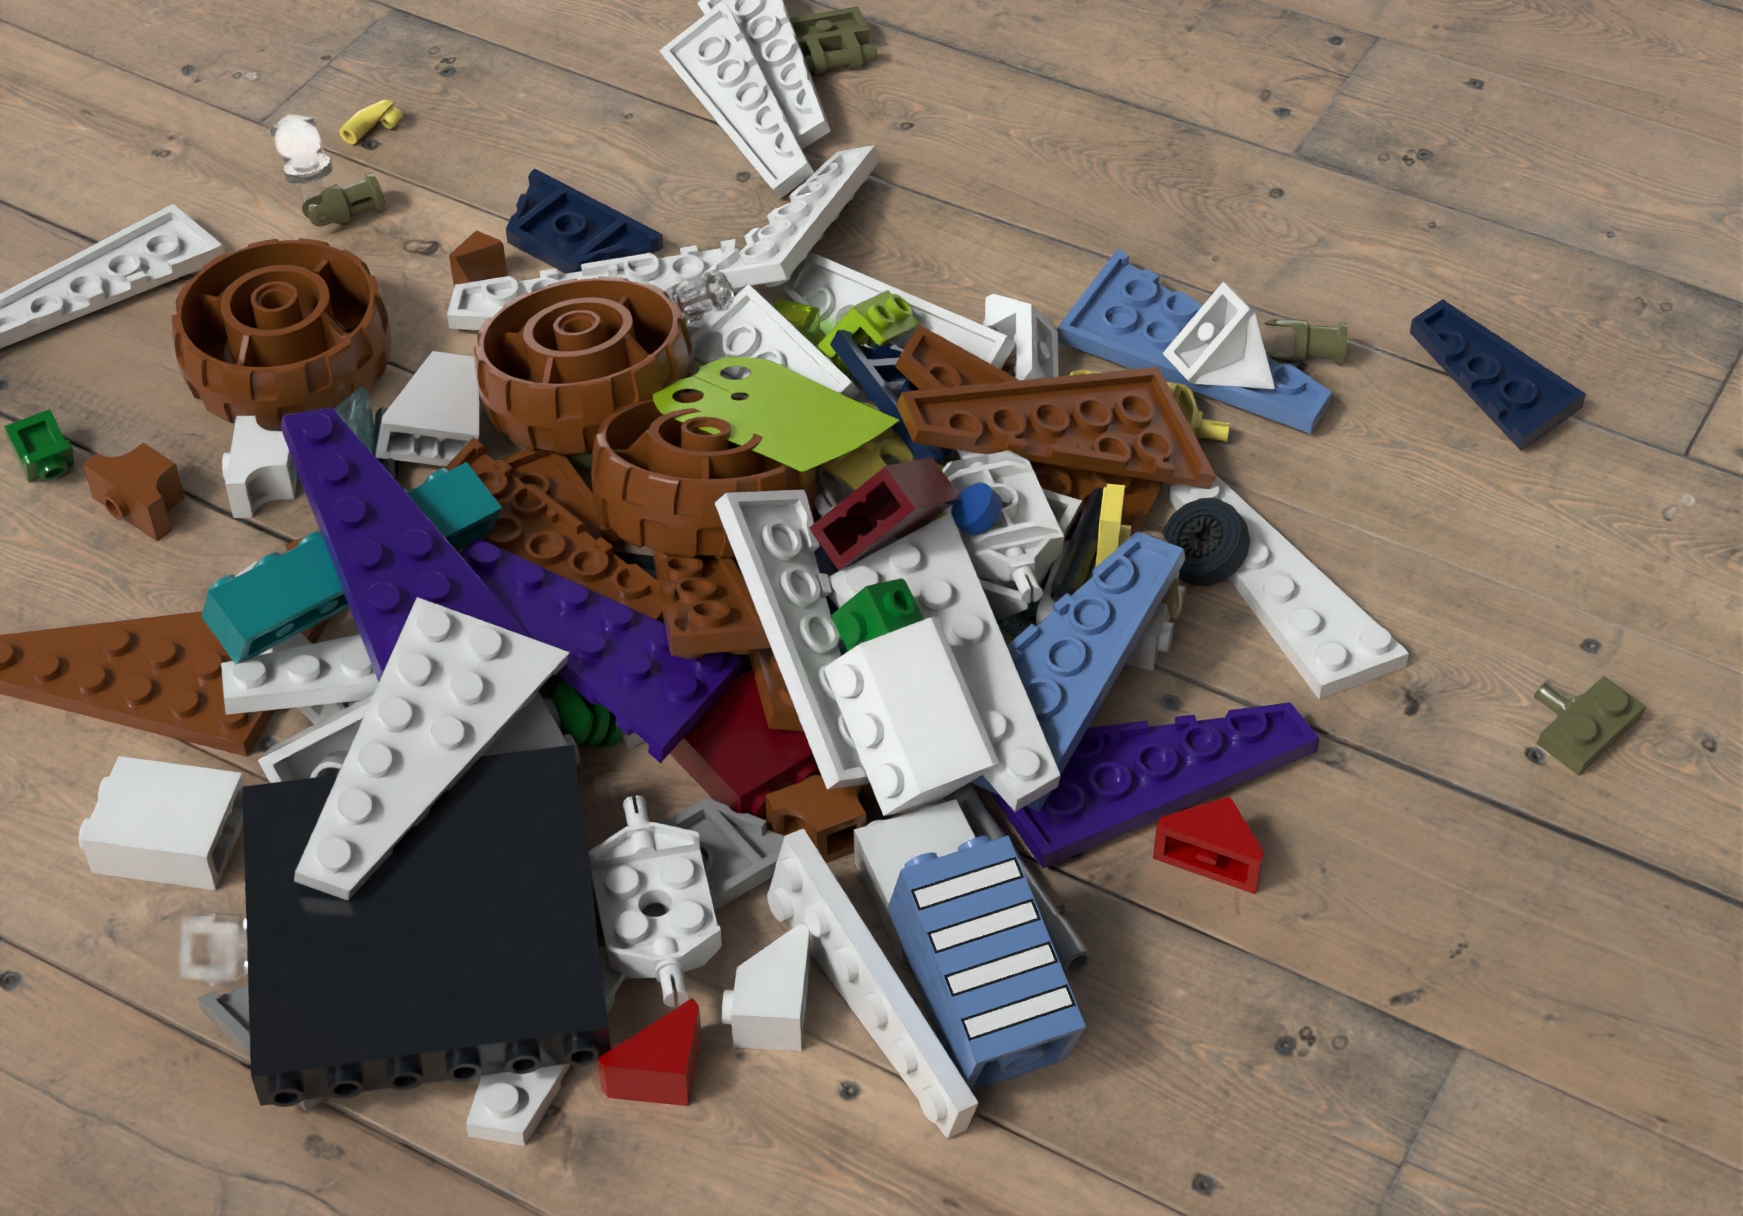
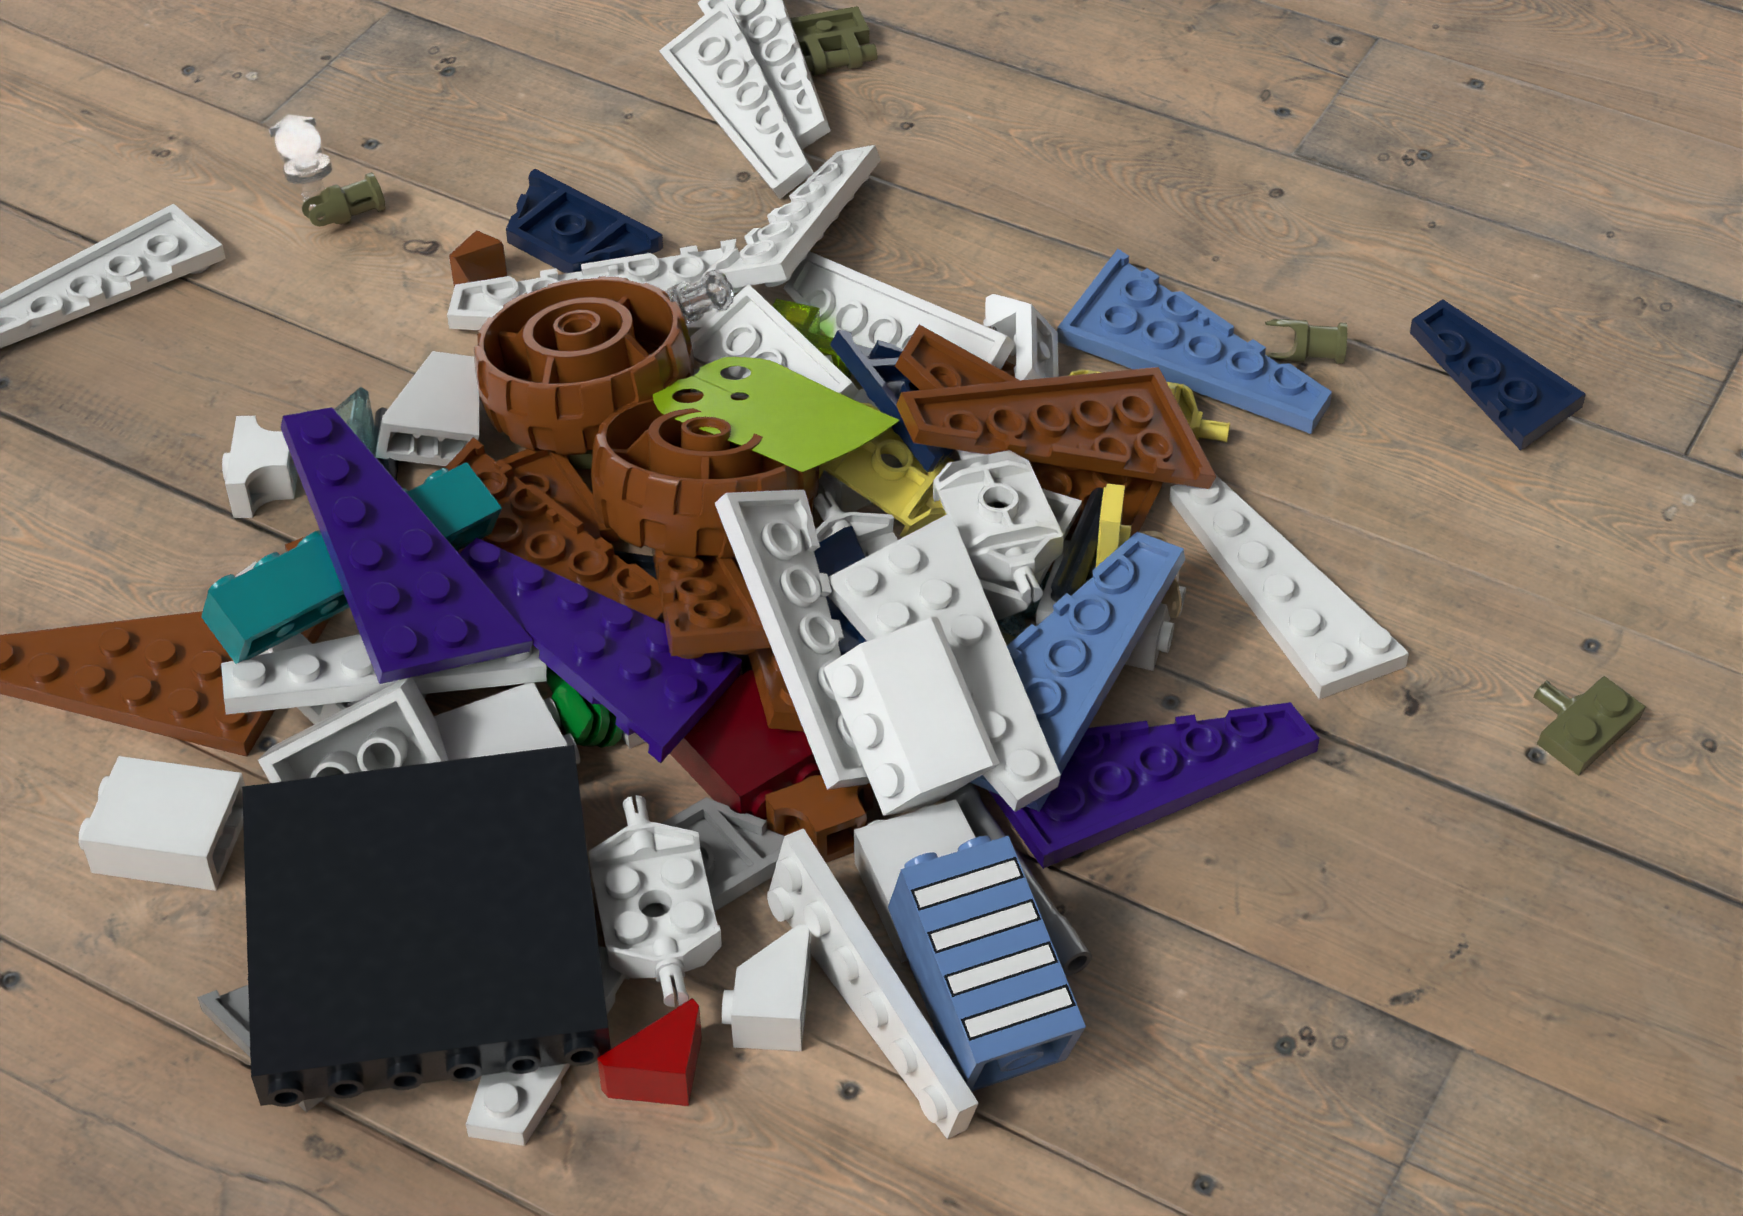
(40, 446): green bracket -> none
(136, 488): dark orange brick -> none
(214, 948): clear brick -> none
(280, 330): dark orange wheel -> none
(368, 117): light yellow arm -> none
(428, 722): white wing -> none
(874, 320): lime bracket -> none
(876, 612): green bracket -> none
(884, 510): dark red brick -> none
(977, 508): blue tile -> none
(1197, 522): black bush -> none
(1211, 843): red slope -> none
(1222, 345): white slope -> none

